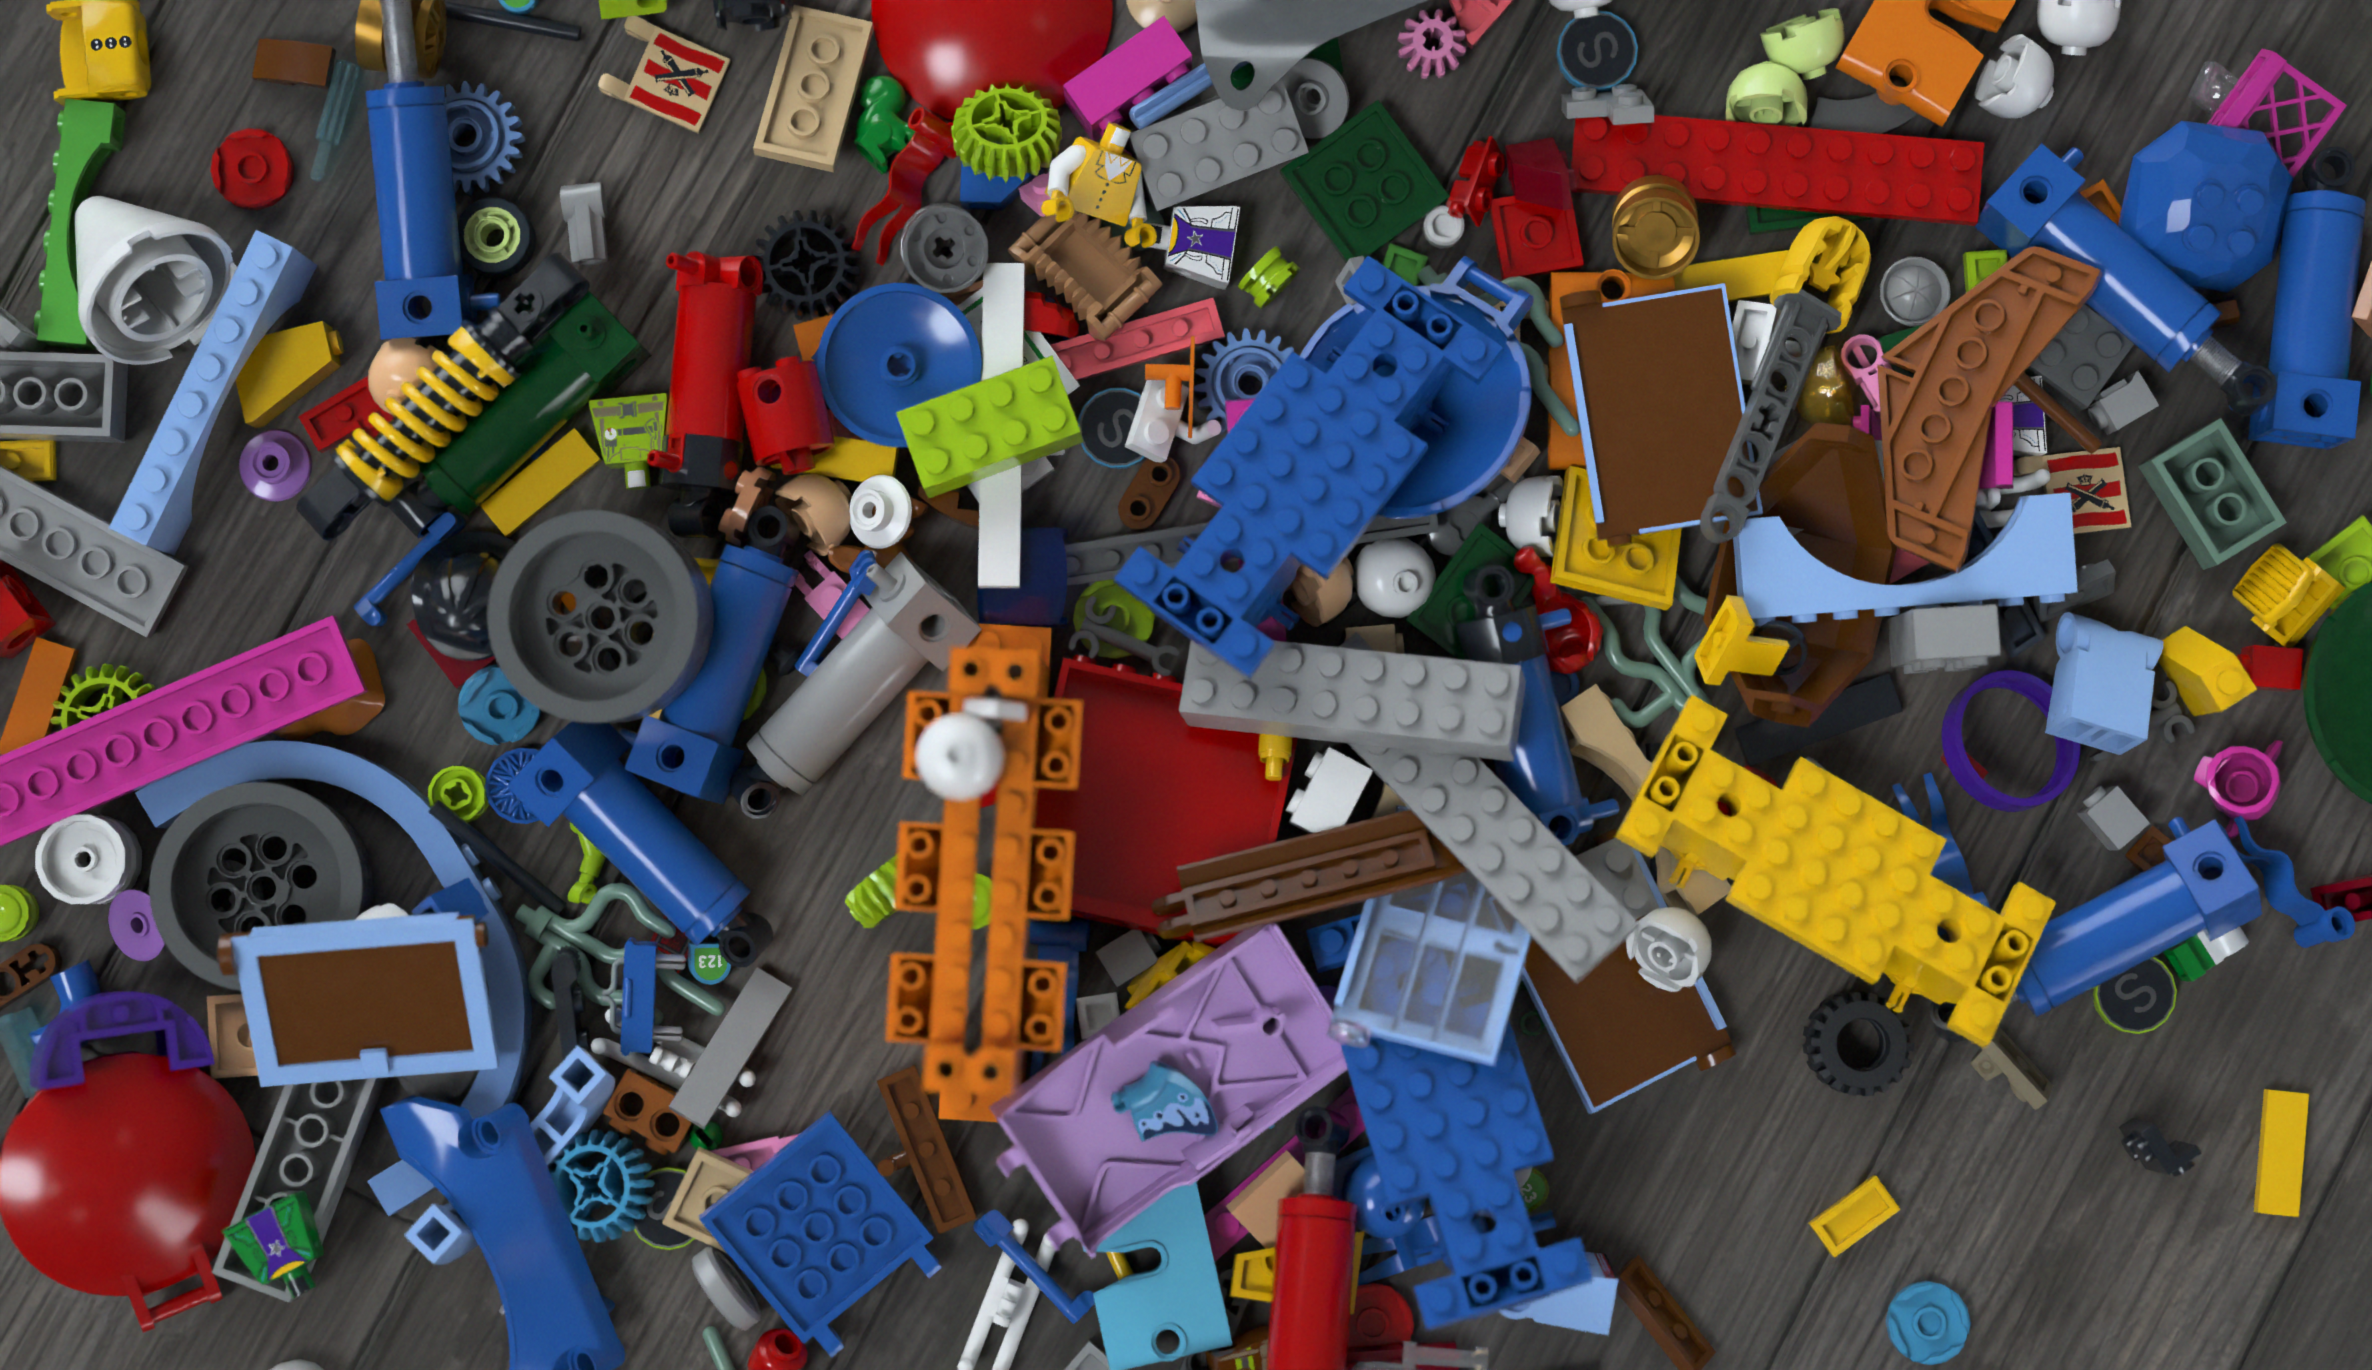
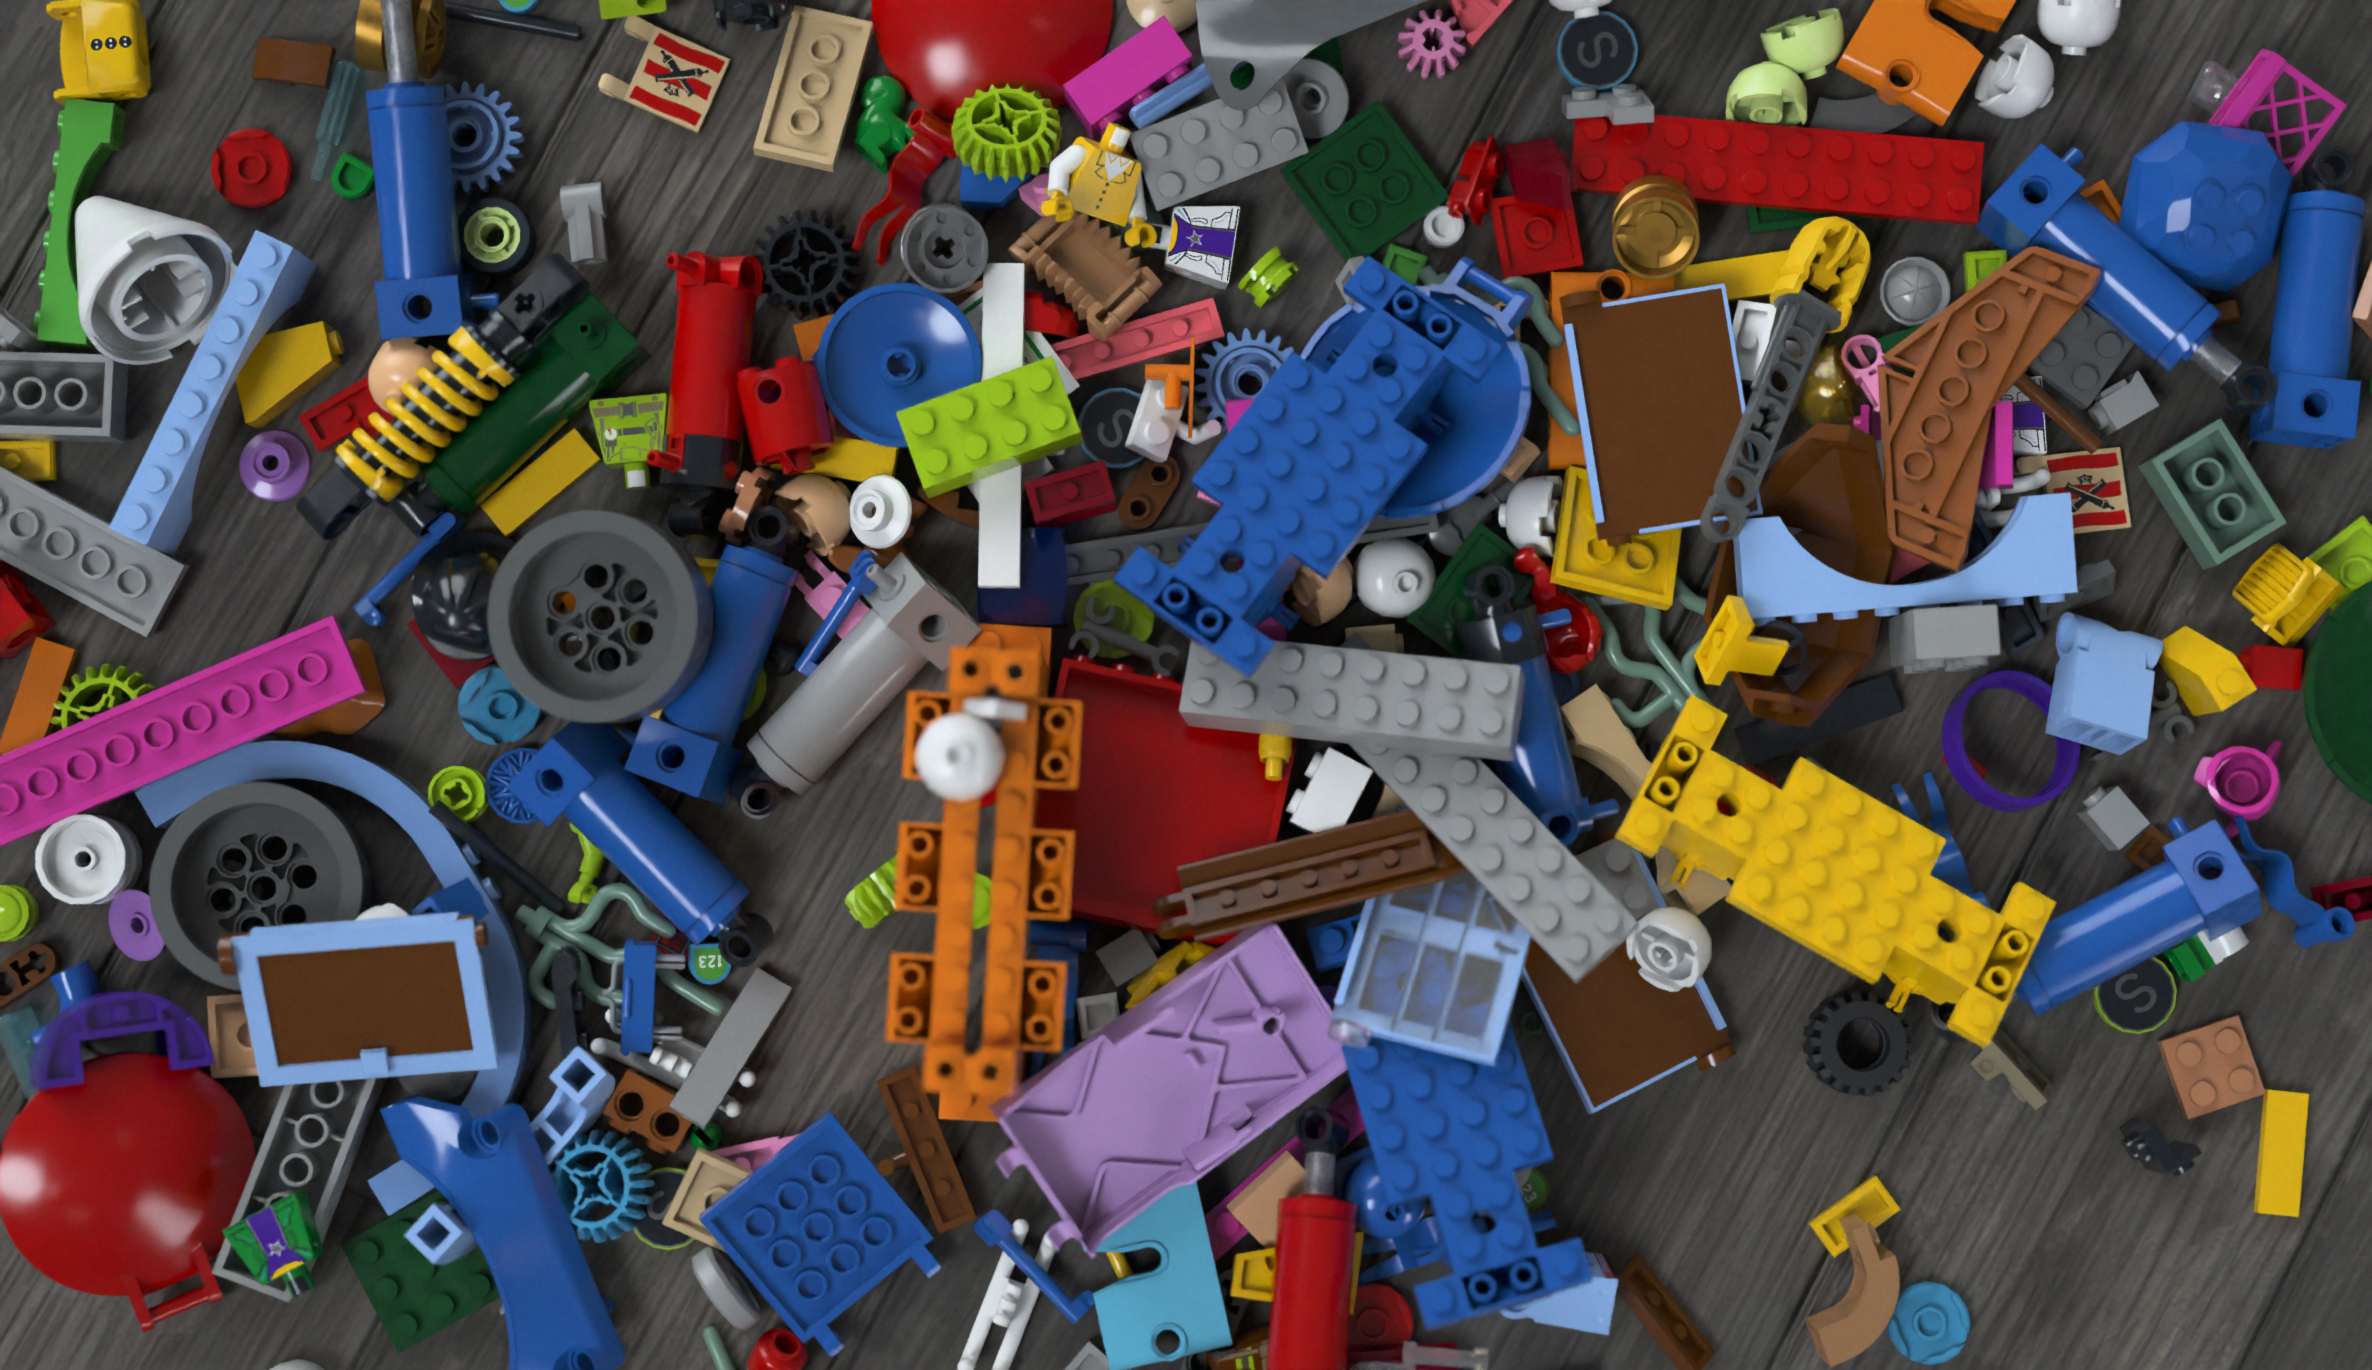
(352, 178): none -> green tile
(407, 1288): none -> dark green plate
(1071, 496): none -> dark red panel
(1165, 1104): dark azure arm -> none
(1869, 1303): none -> medium nougat arch
(2211, 1067): none -> nougat plate

